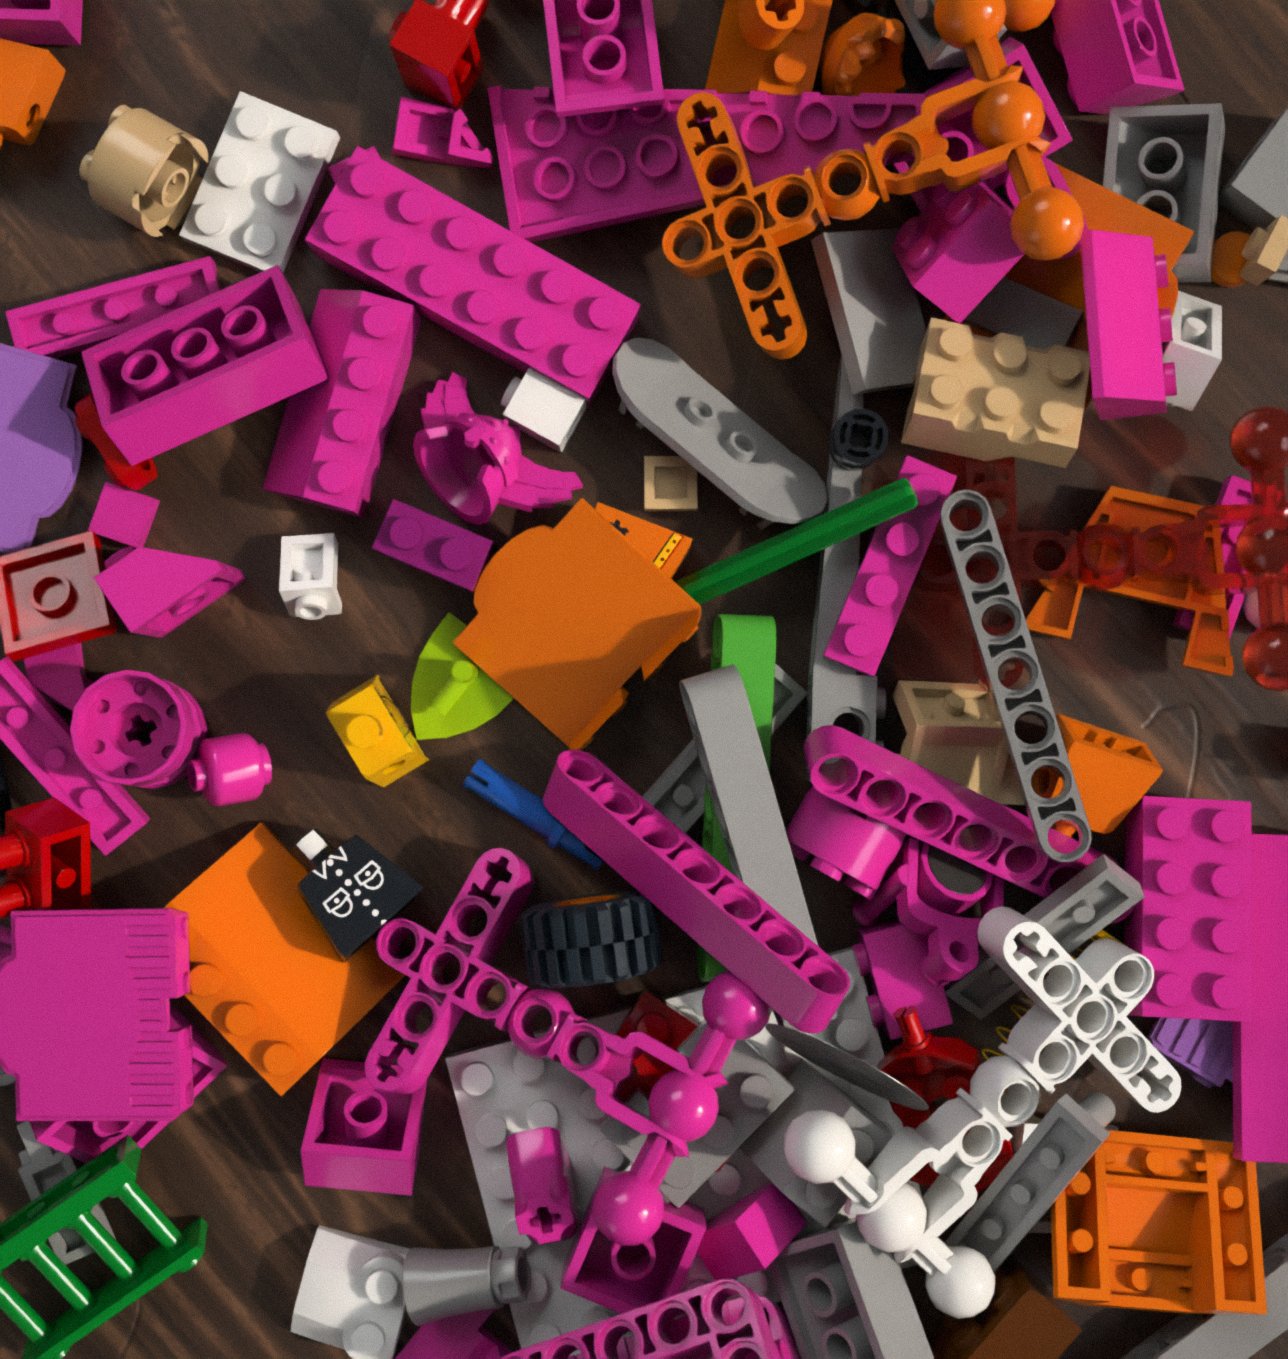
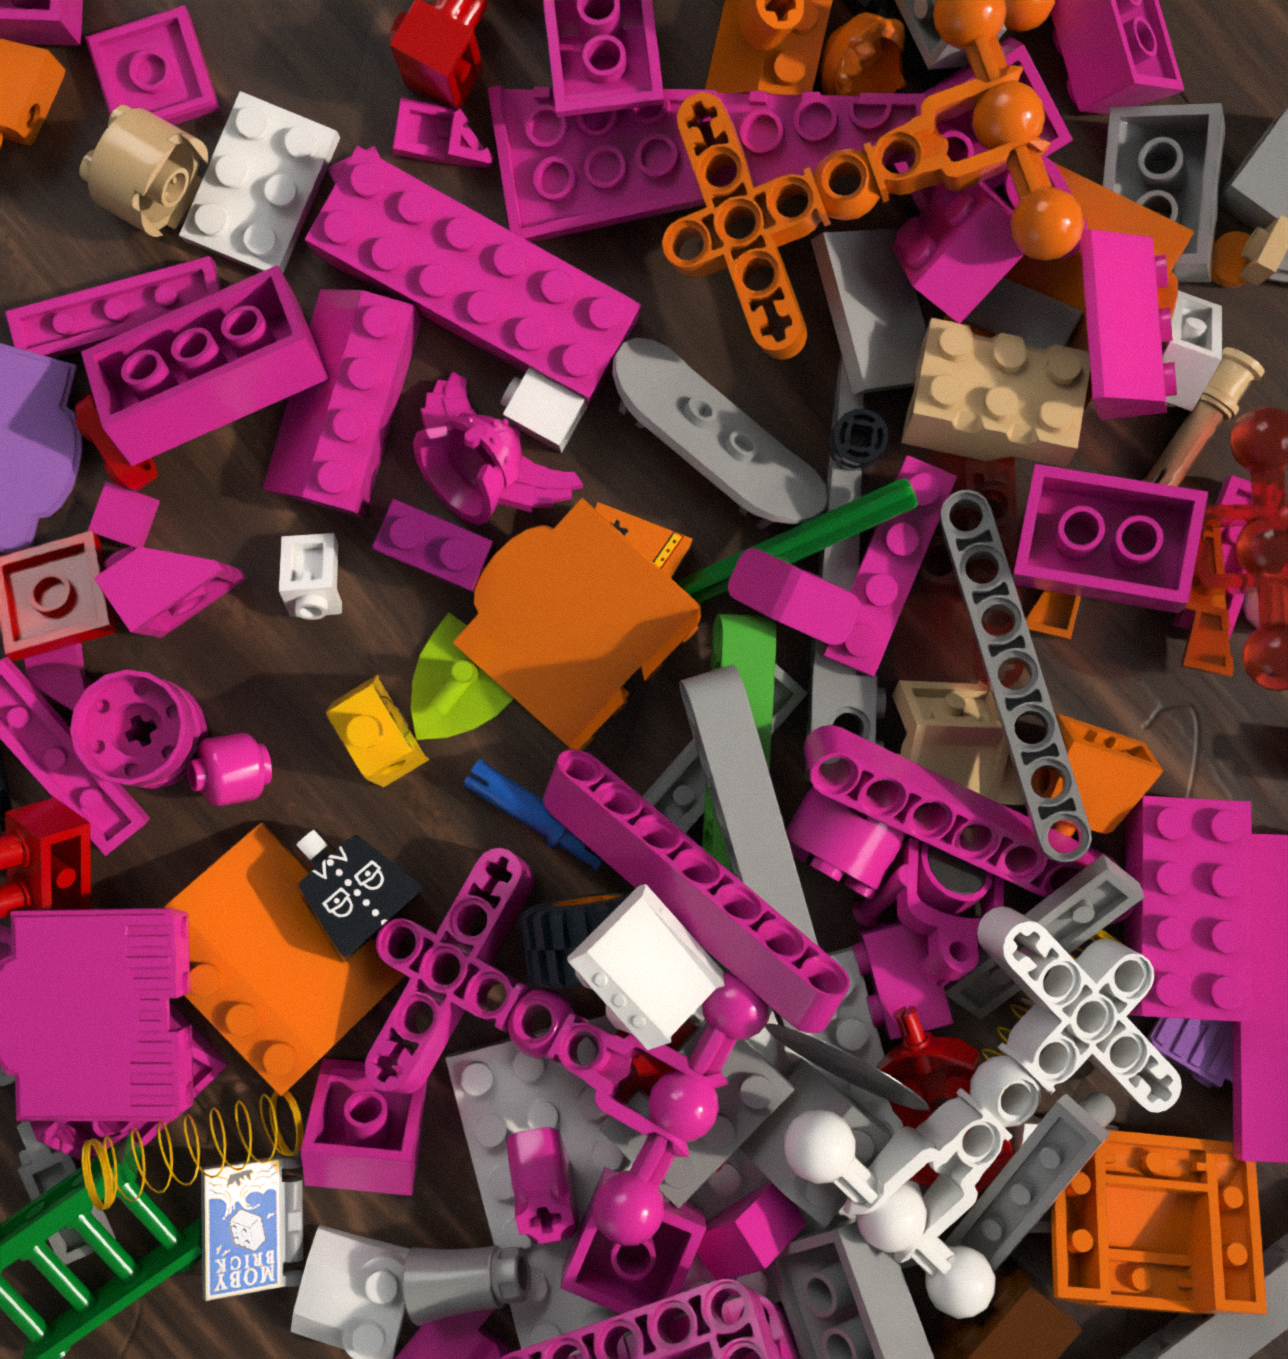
(109, 1177): none -> yellow piece
(154, 67): none -> dark pink tile
(251, 1227): none -> piece
(646, 969): none -> white slope
(669, 484): tan plate -> none
(794, 597): none -> dark pink piece
(1110, 538): none -> dark pink brick
(1215, 405): none -> tan pin

